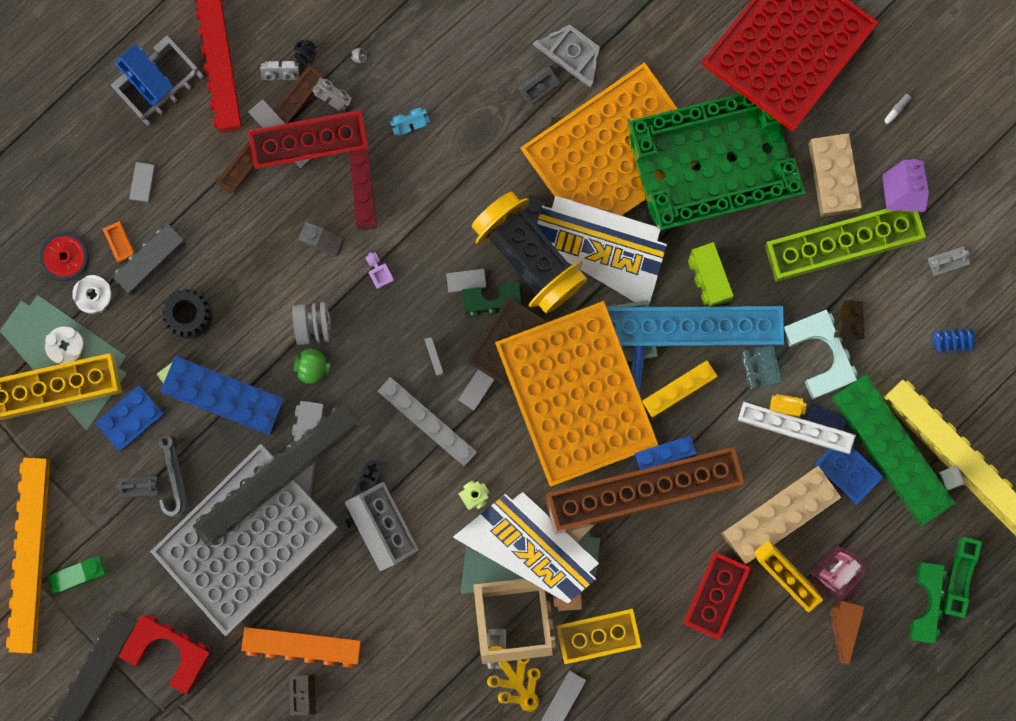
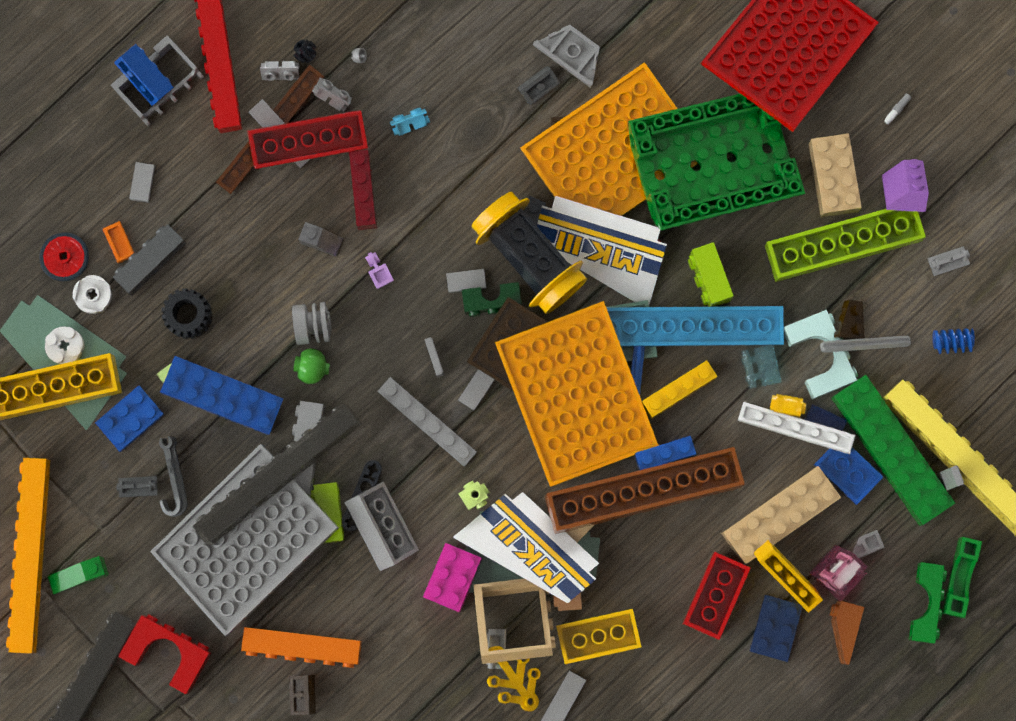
(328, 499): none -> lime brick
(452, 577): none -> dark pink brick
(775, 628): none -> dark blue plate
(864, 344): none -> light grey axle
(868, 544): none -> light grey tile

